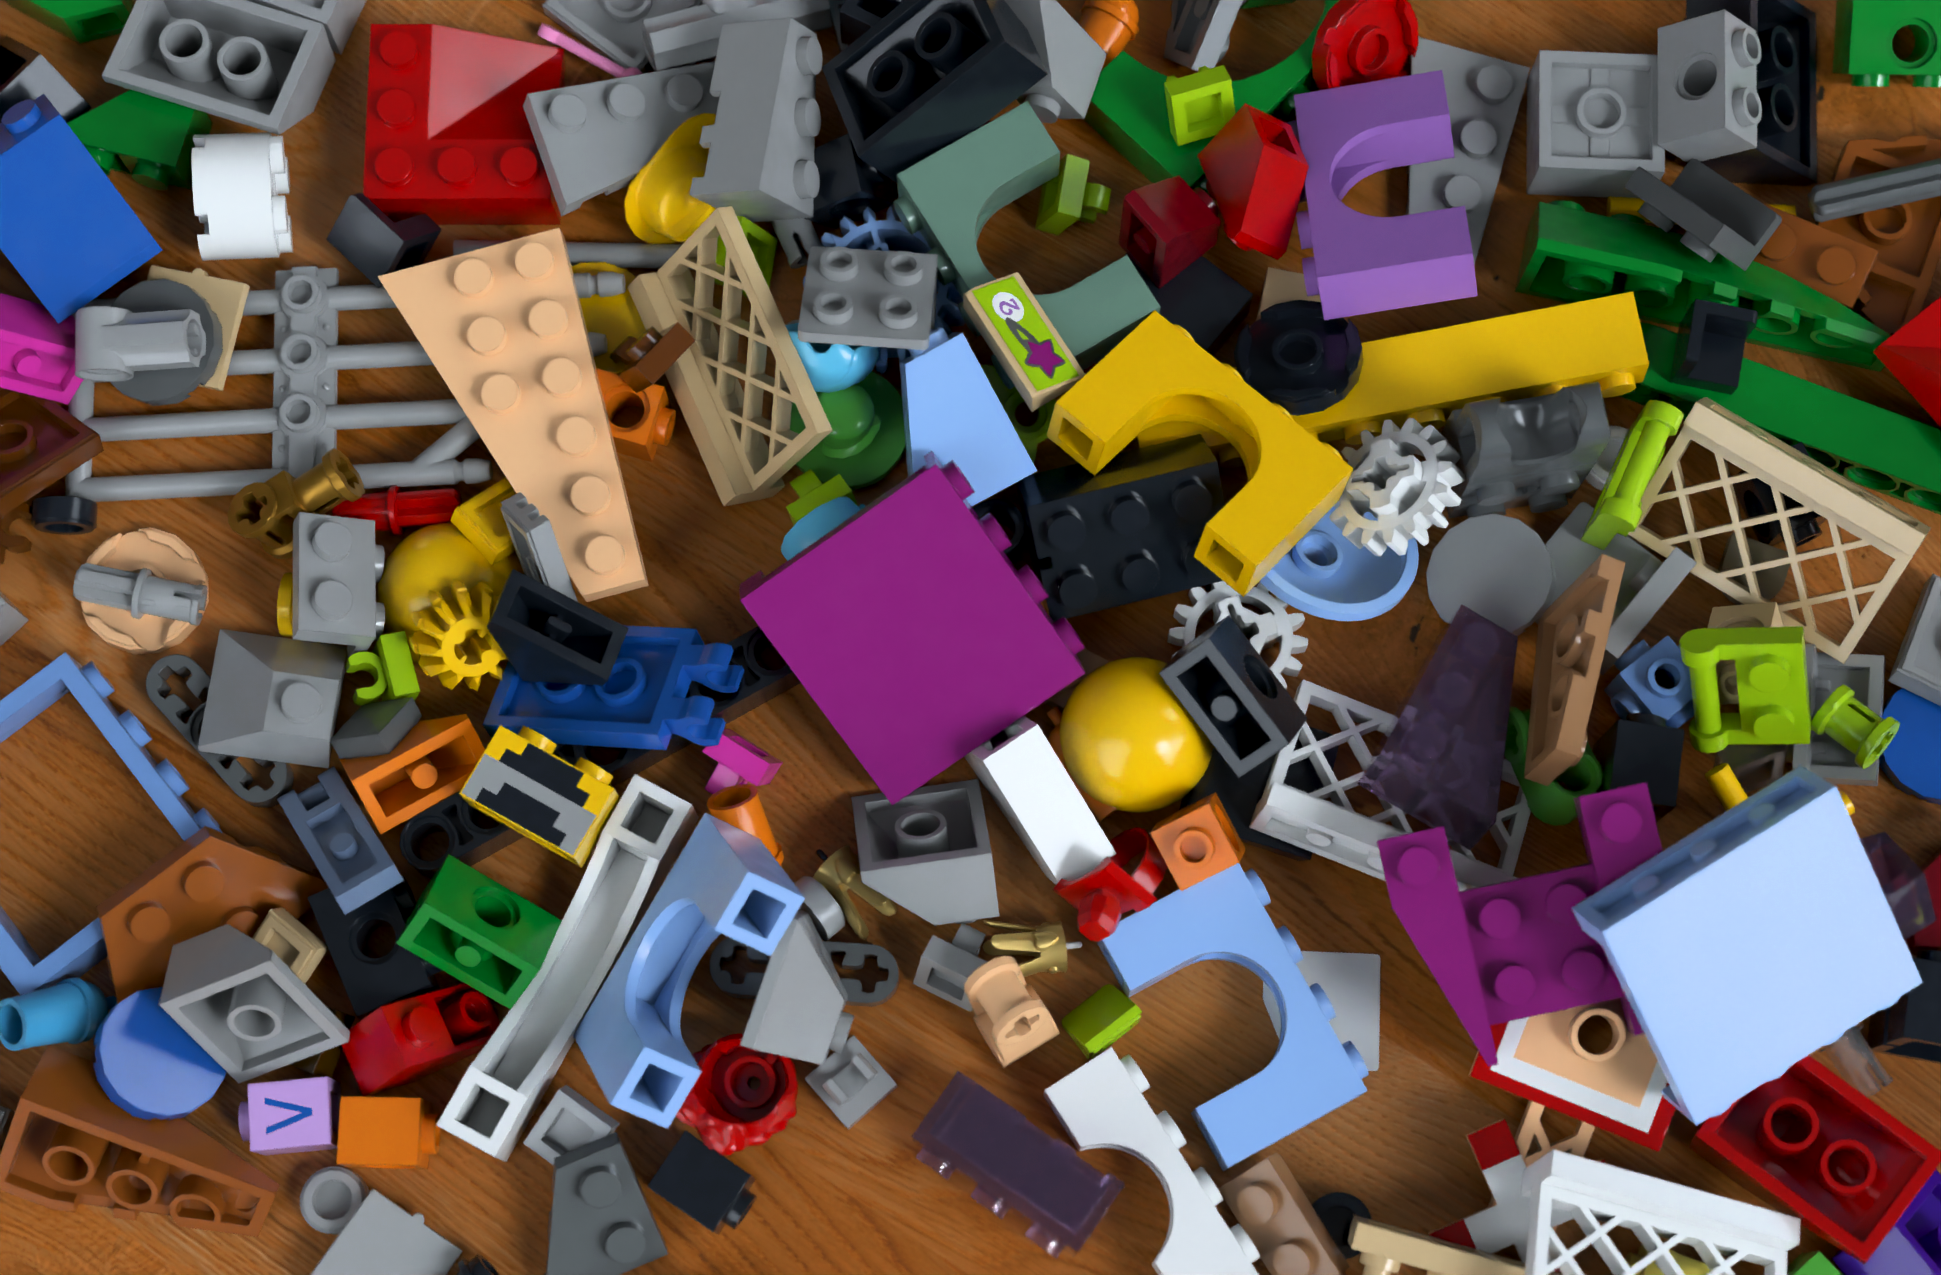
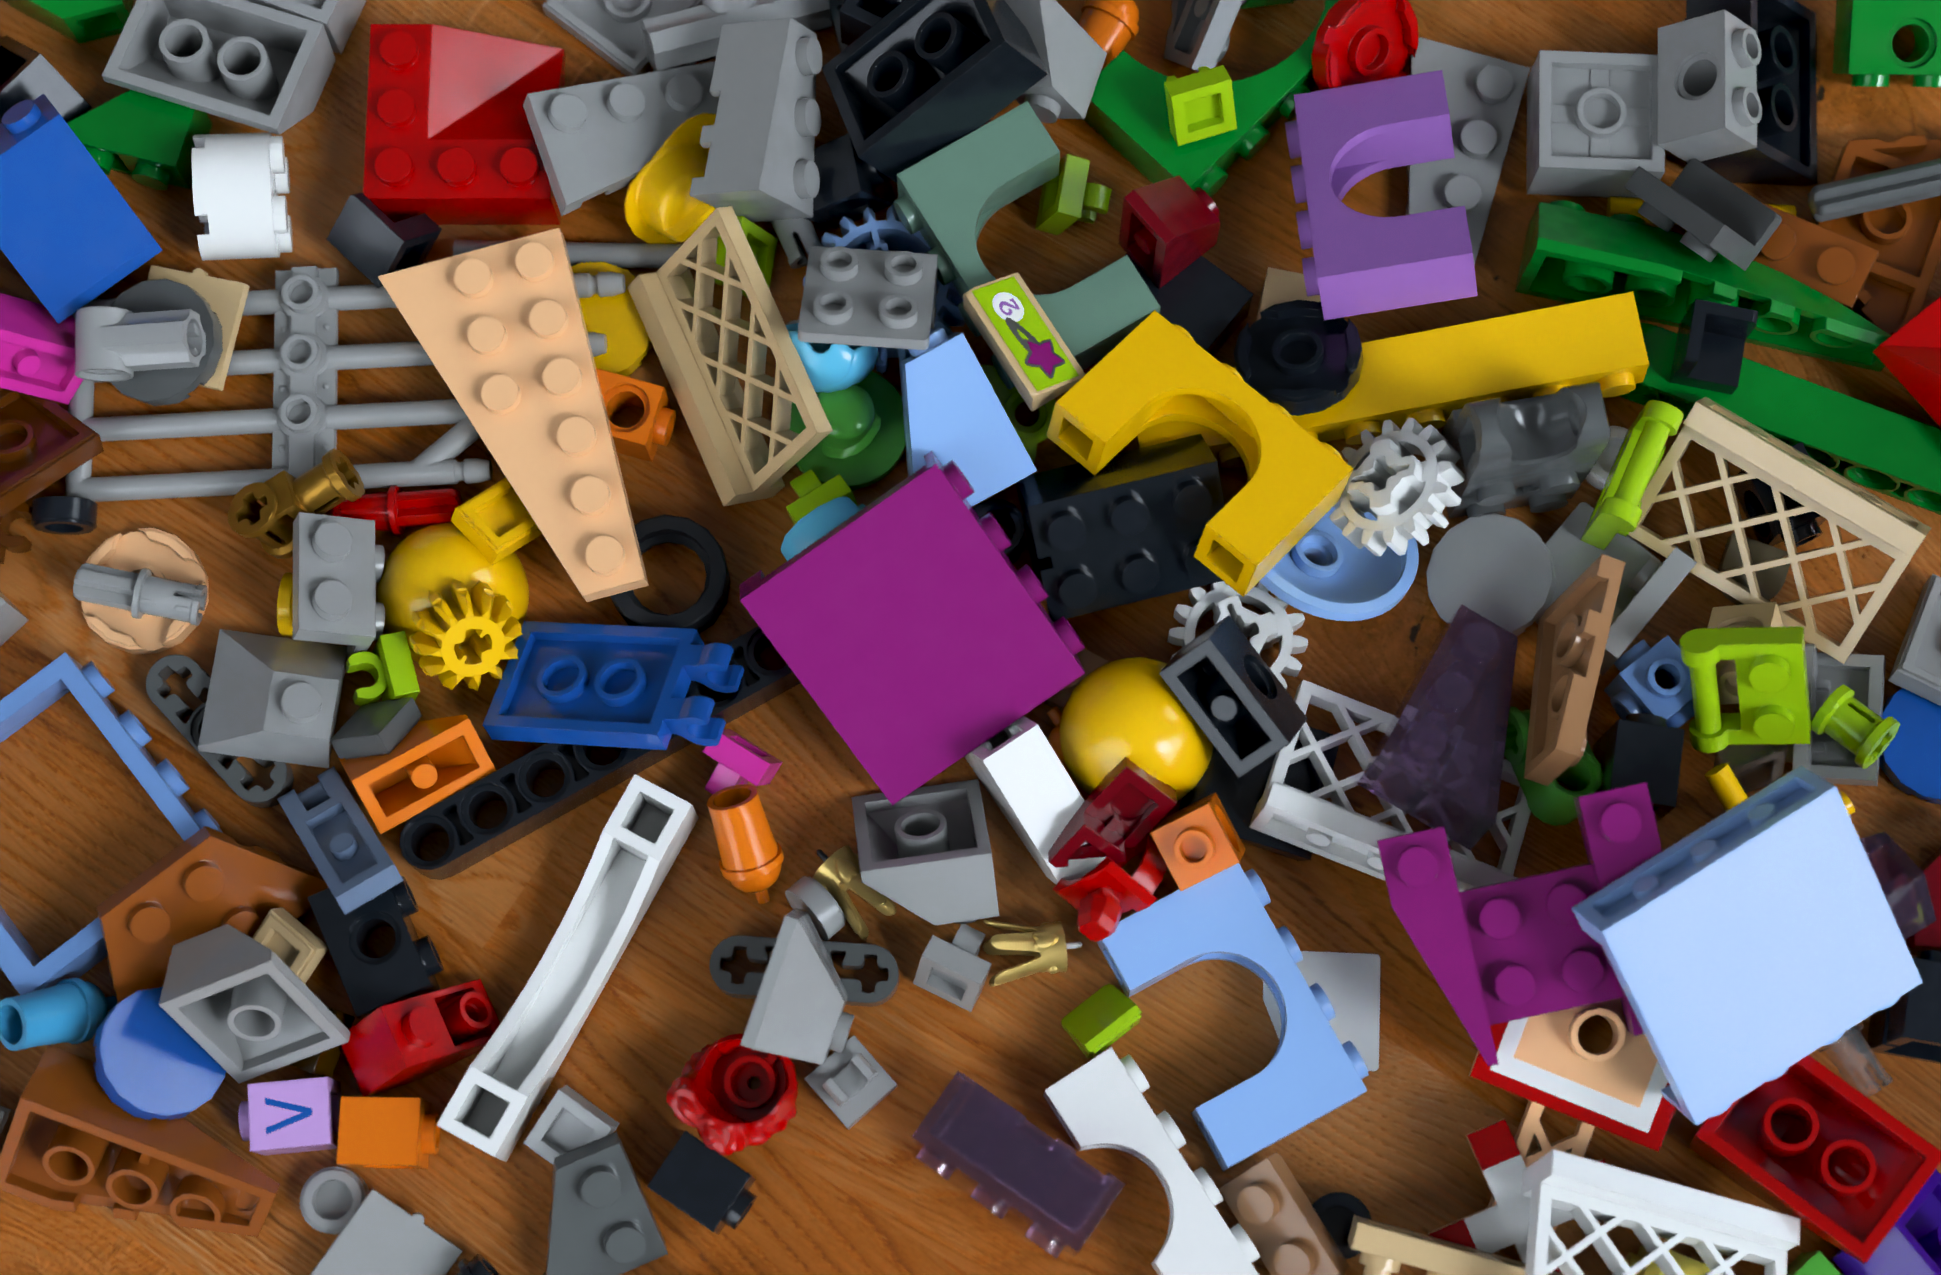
(479, 932): green brick -> none
(536, 545): light grey tile -> none
(541, 794): brick -> none
(553, 635): black slope -> none
(557, 37): bright pink hinge -> none
(632, 1028): light blue arch -> none
(651, 354): reddish brown plate -> none
(715, 595): none -> black tyre
(1008, 1010): light nougat piece -> none
(1114, 816): none -> dark red slope
(1256, 179): red slope -> none

